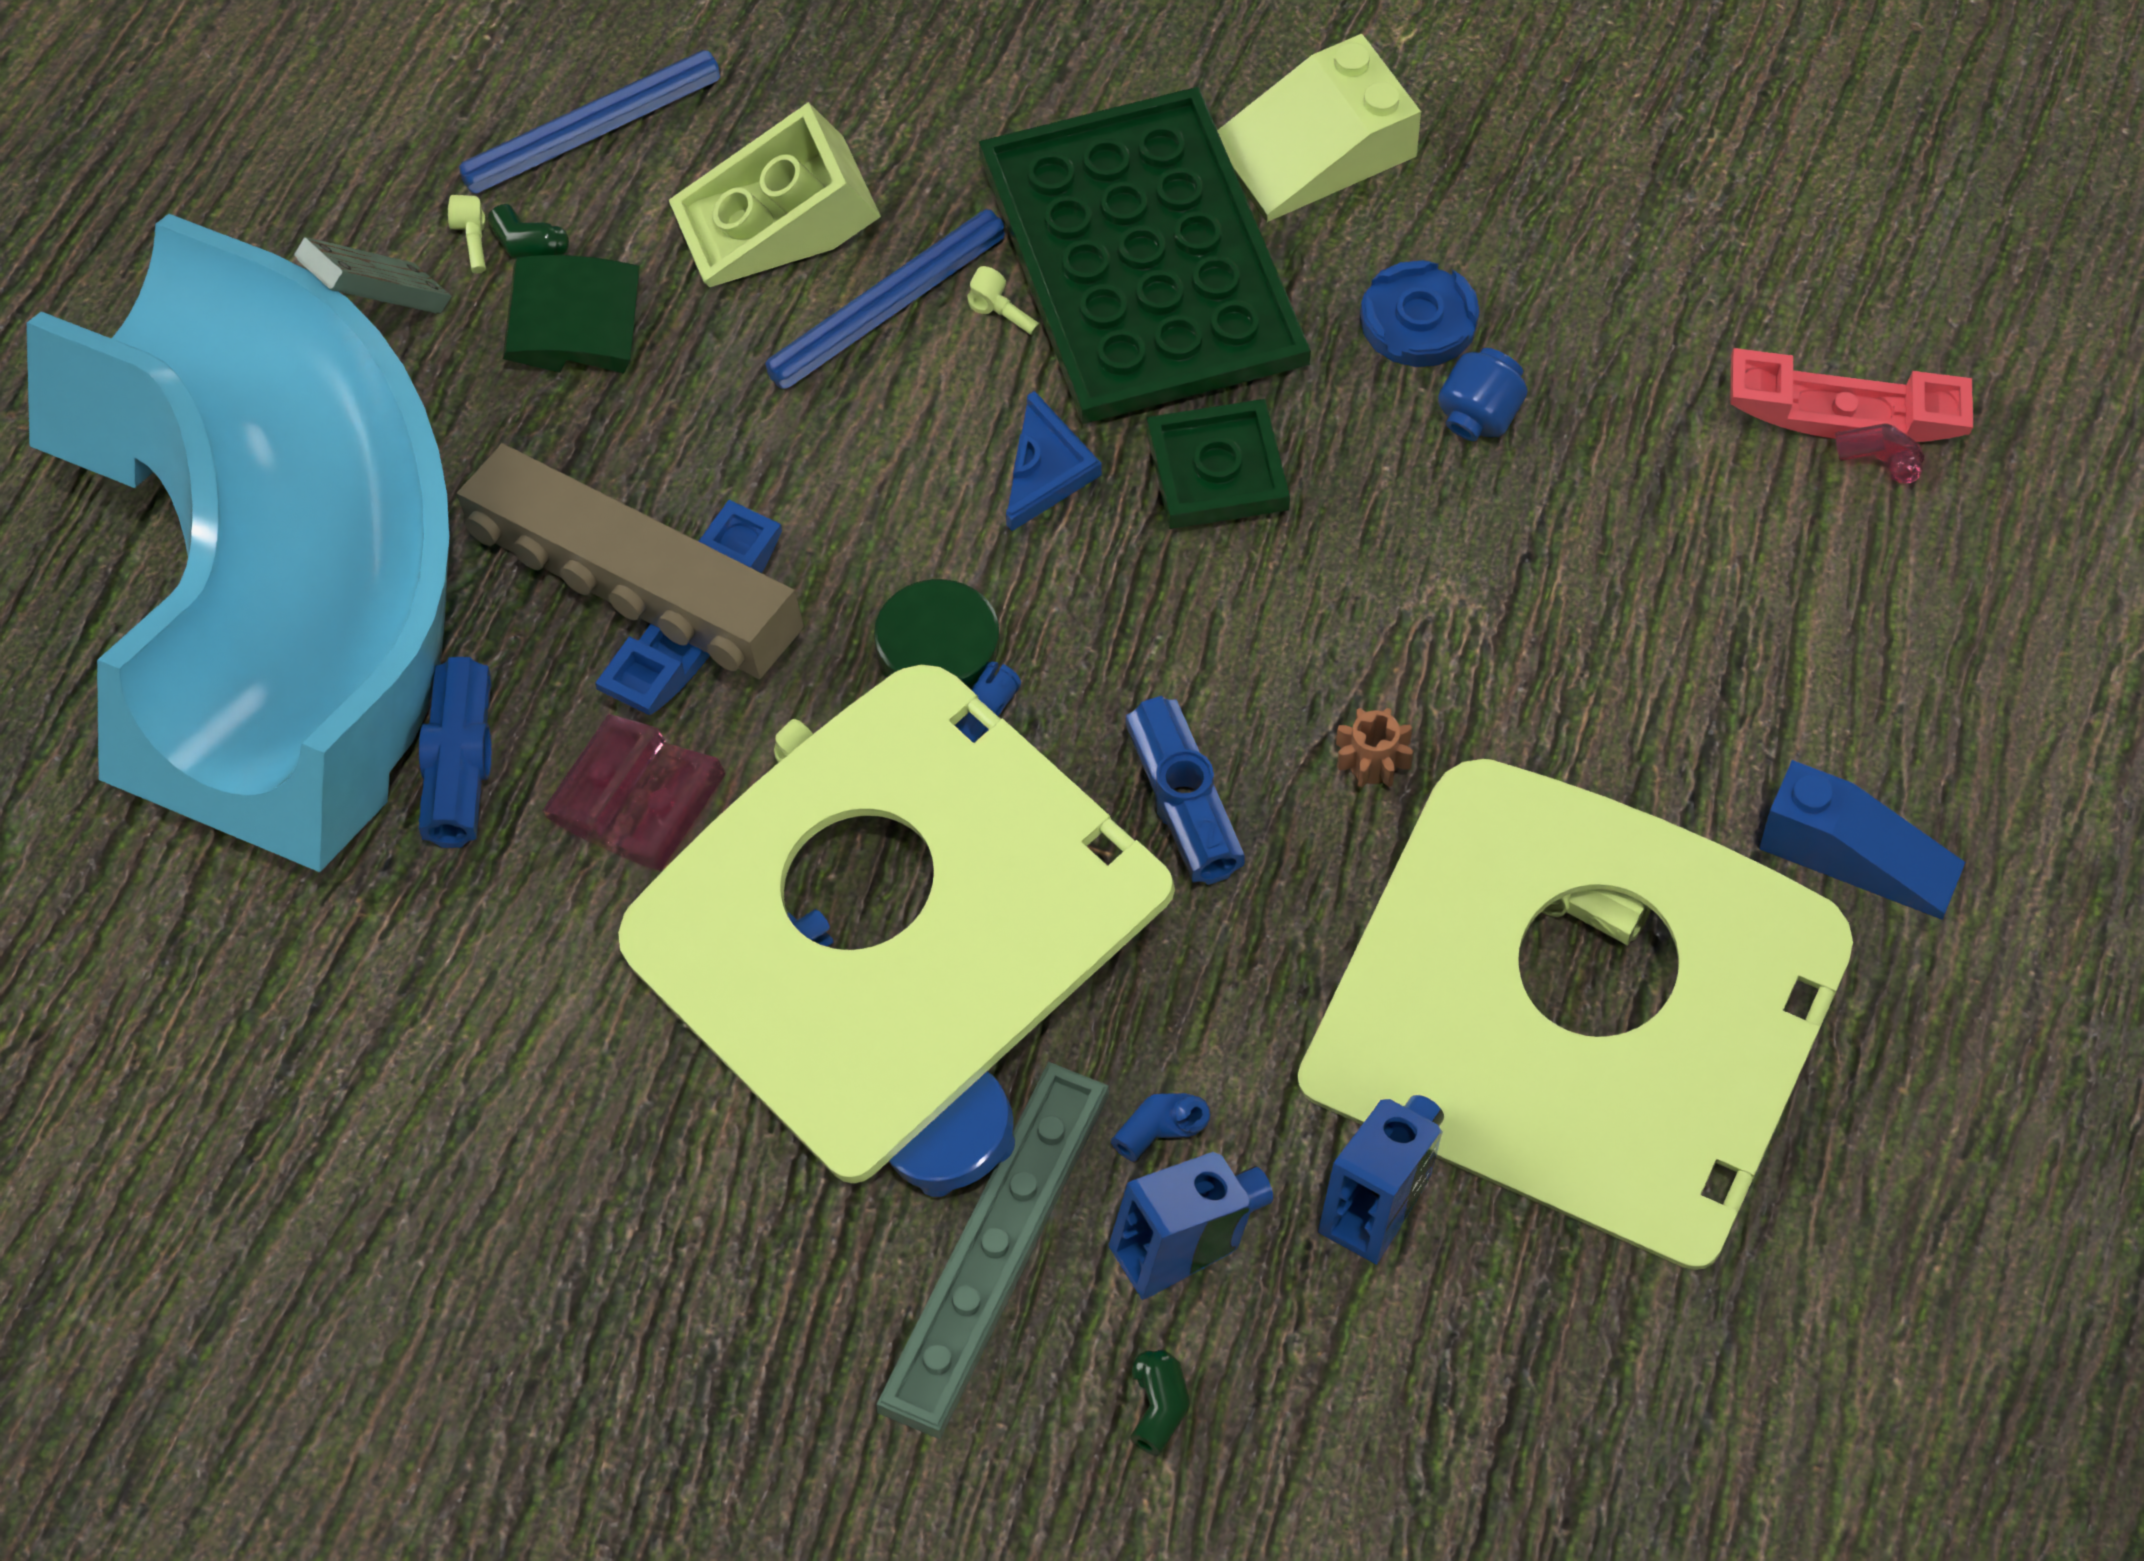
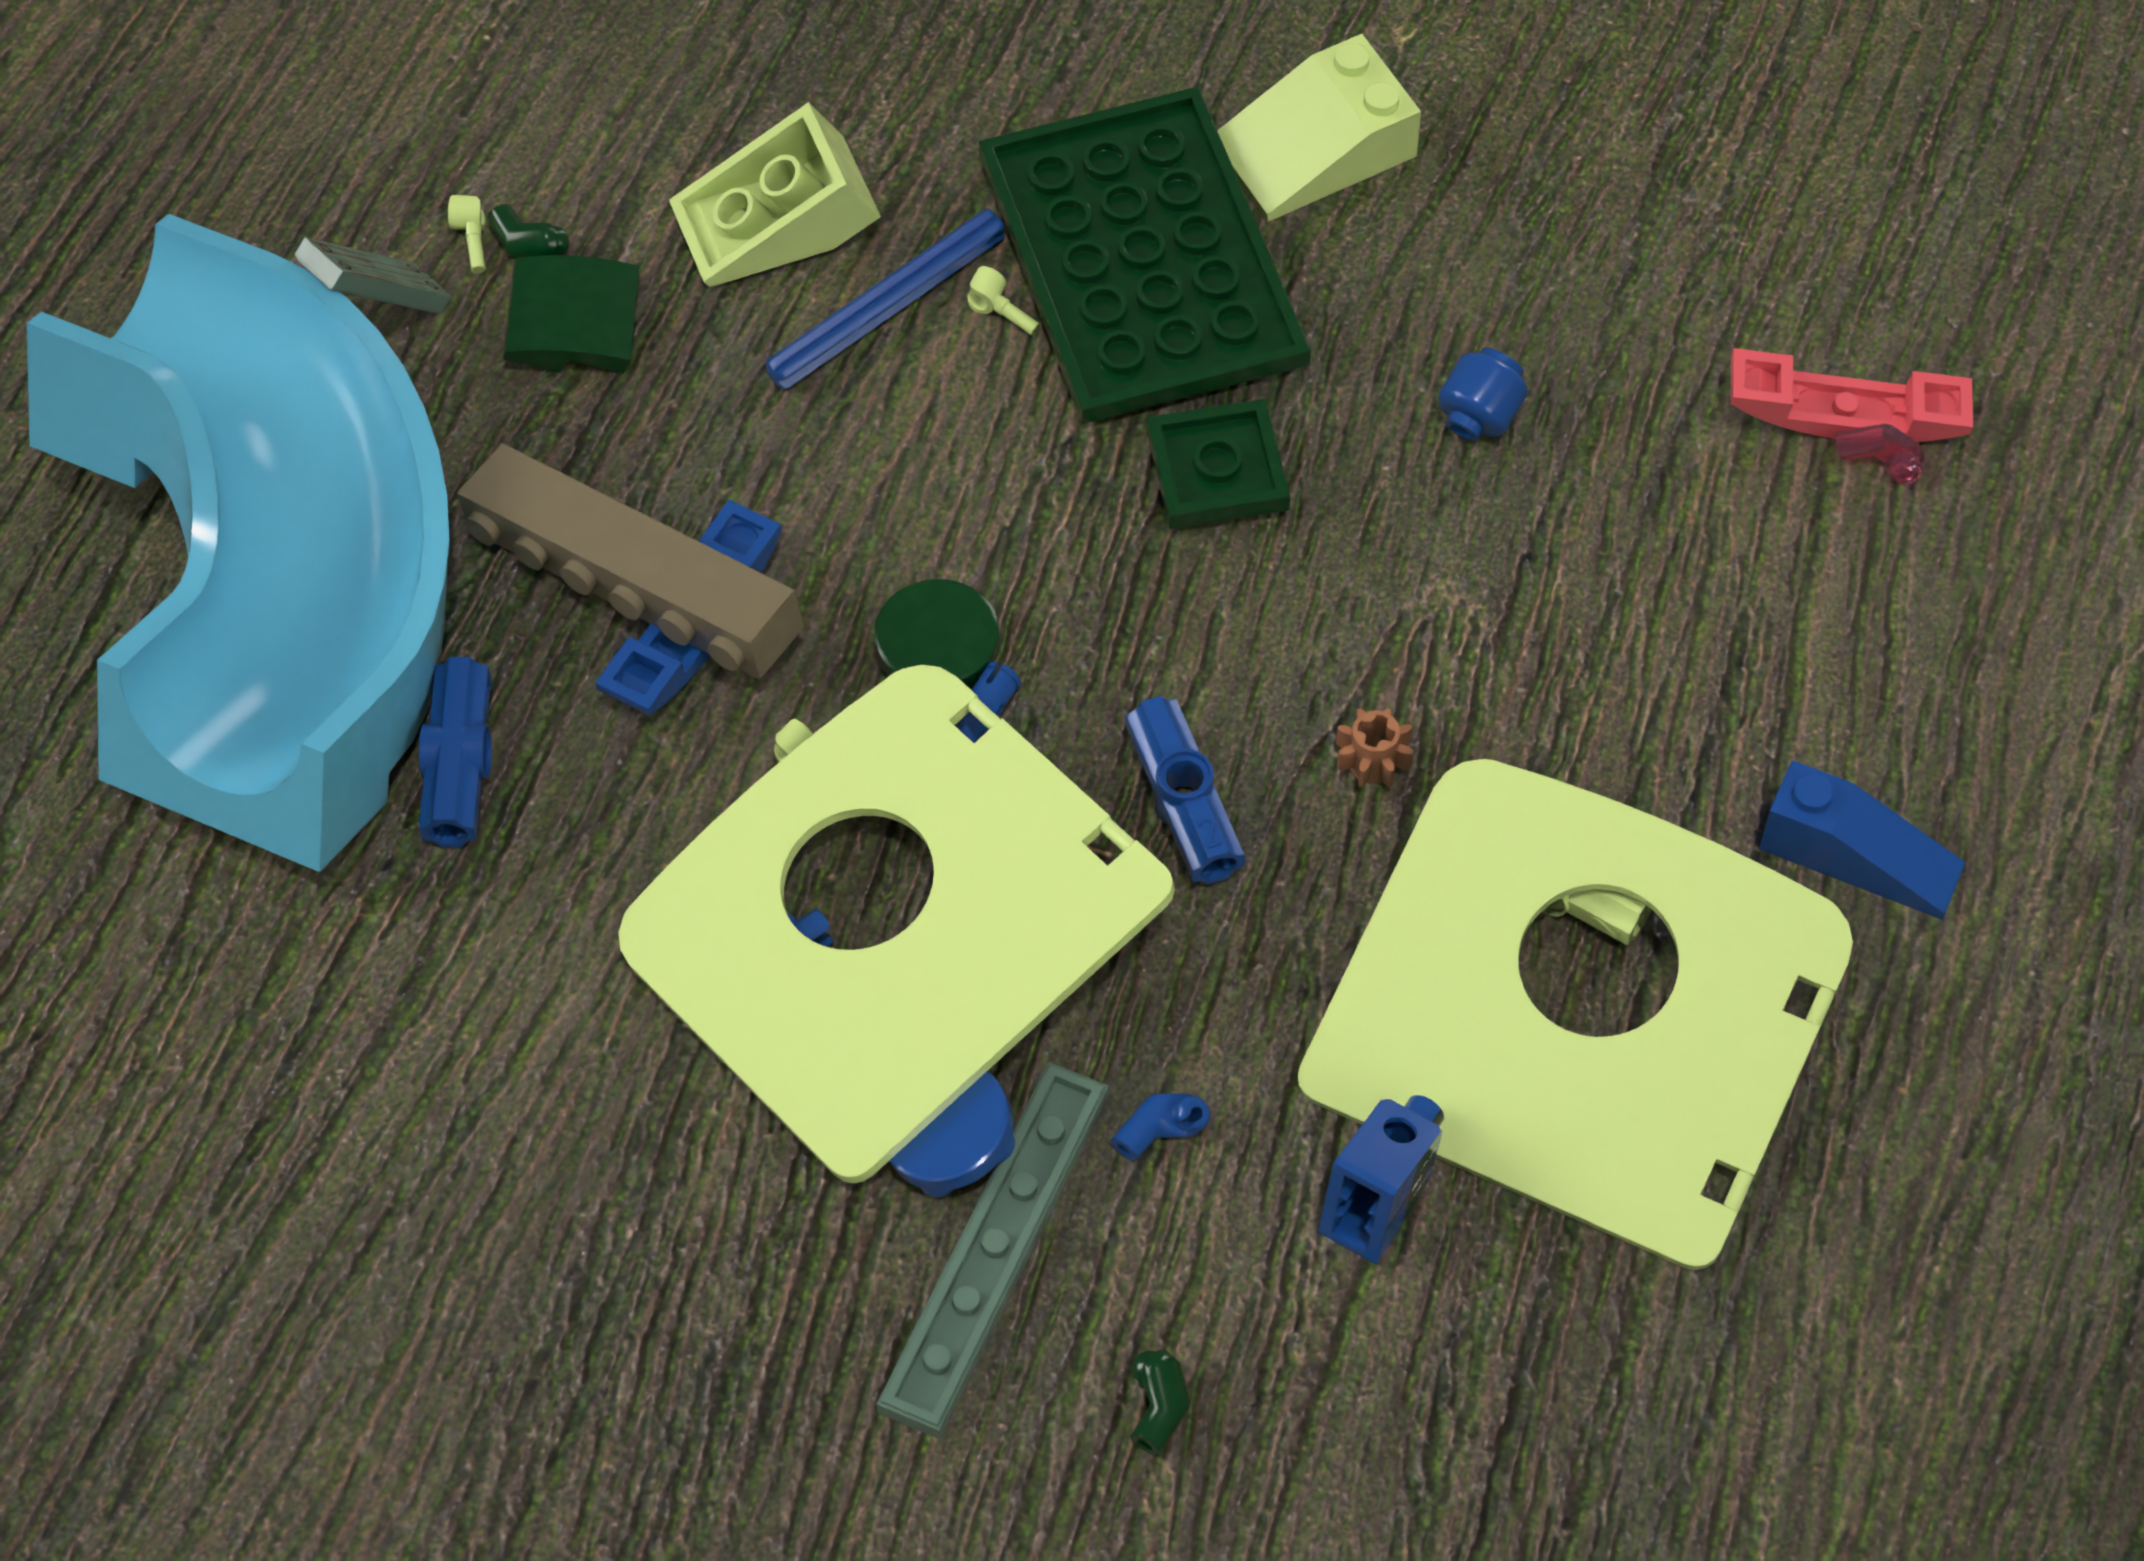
(589, 122): blue axle -> none
(634, 792): clear pink slope -> none
(1047, 464): blue tile -> none
(1184, 1220): blue torso -> none
(1419, 314): blue tile -> none

